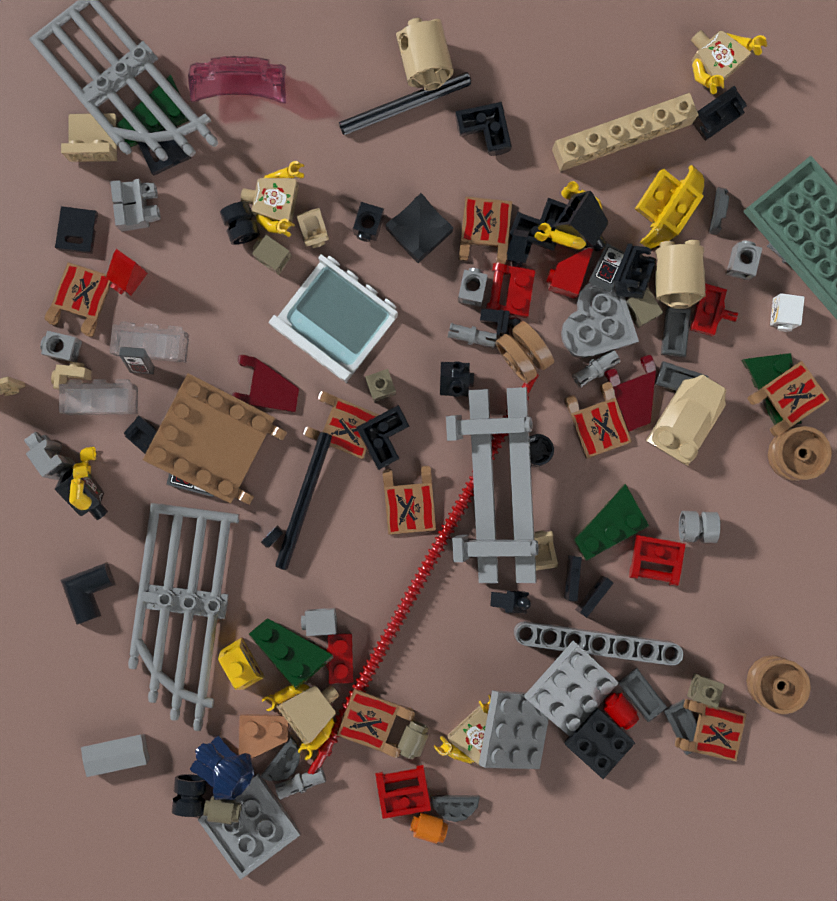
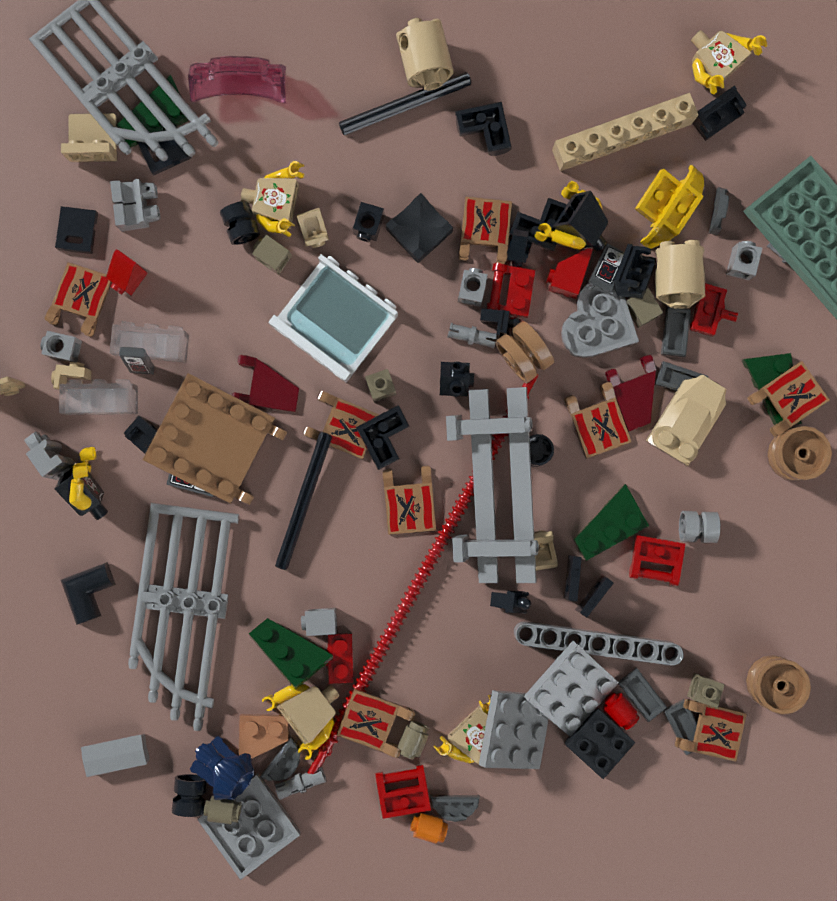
(240, 665): yellow torso -> none
(273, 535): black tile -> none
(596, 368): light grey pin -> none
(787, 312): white brick -> none

